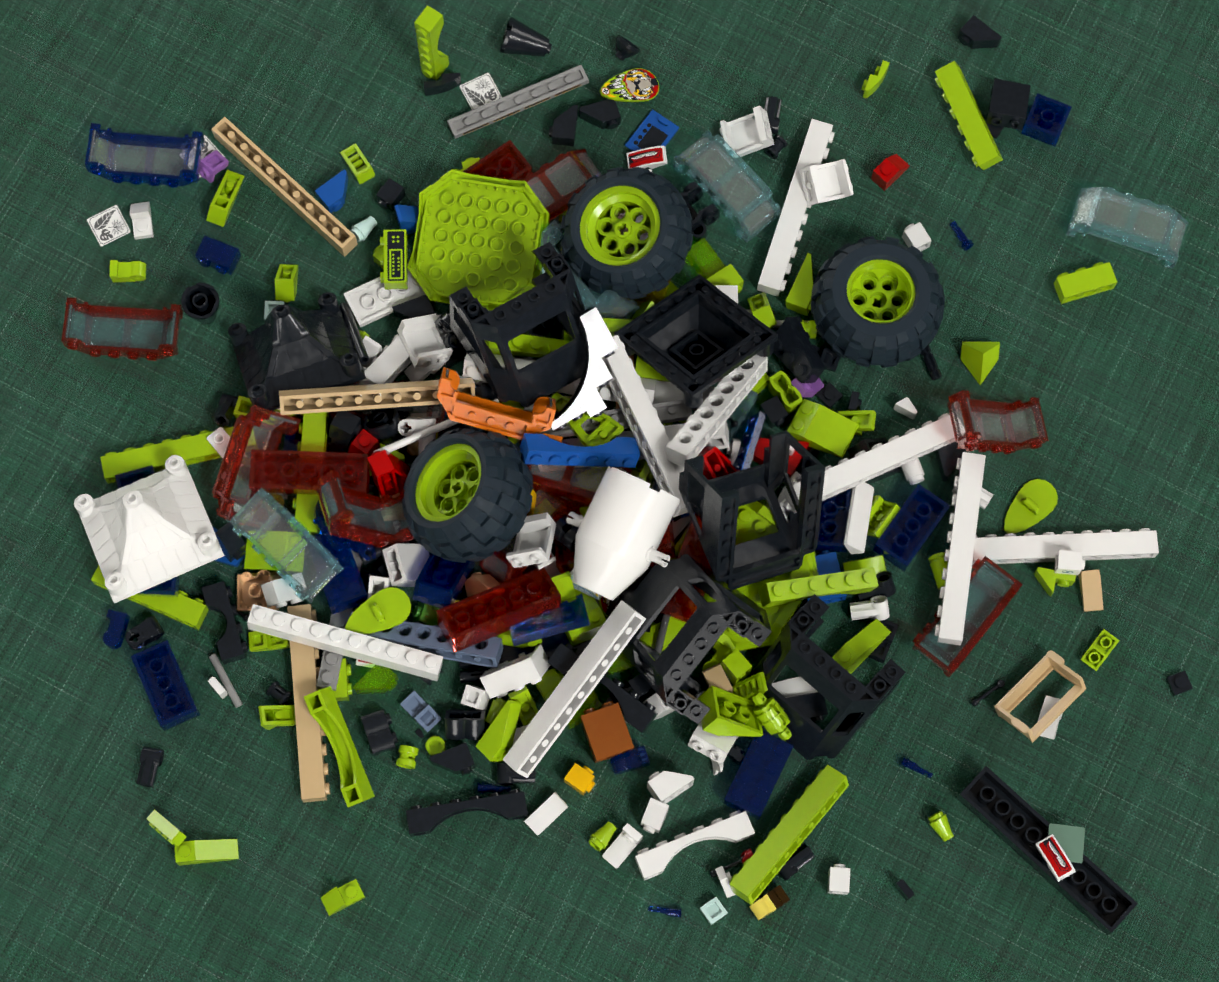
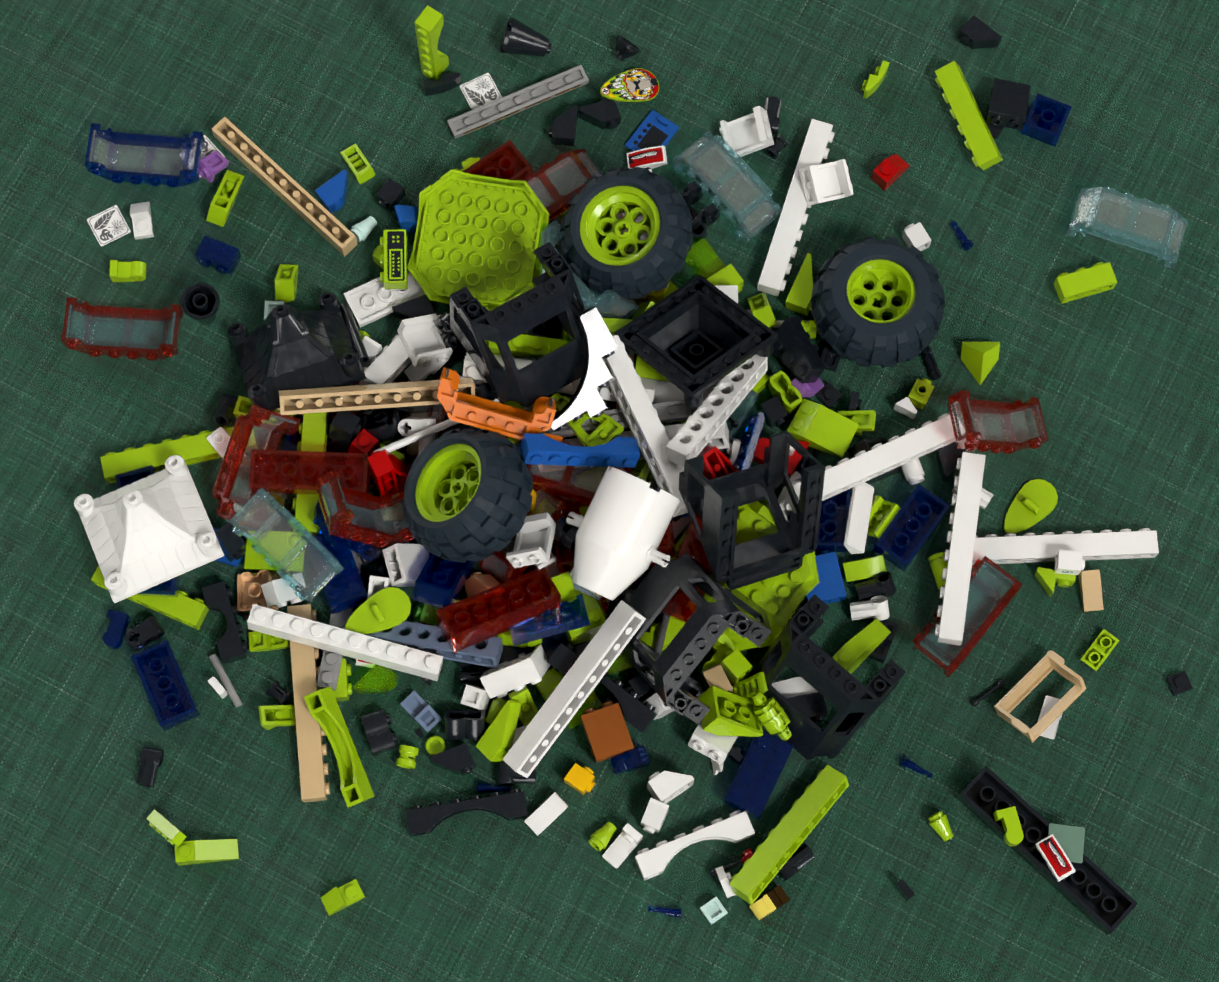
(828, 584): lime arch -> none
(838, 879): white brick -> none
(920, 399): none -> lime brick
(1011, 825): none -> lime leg

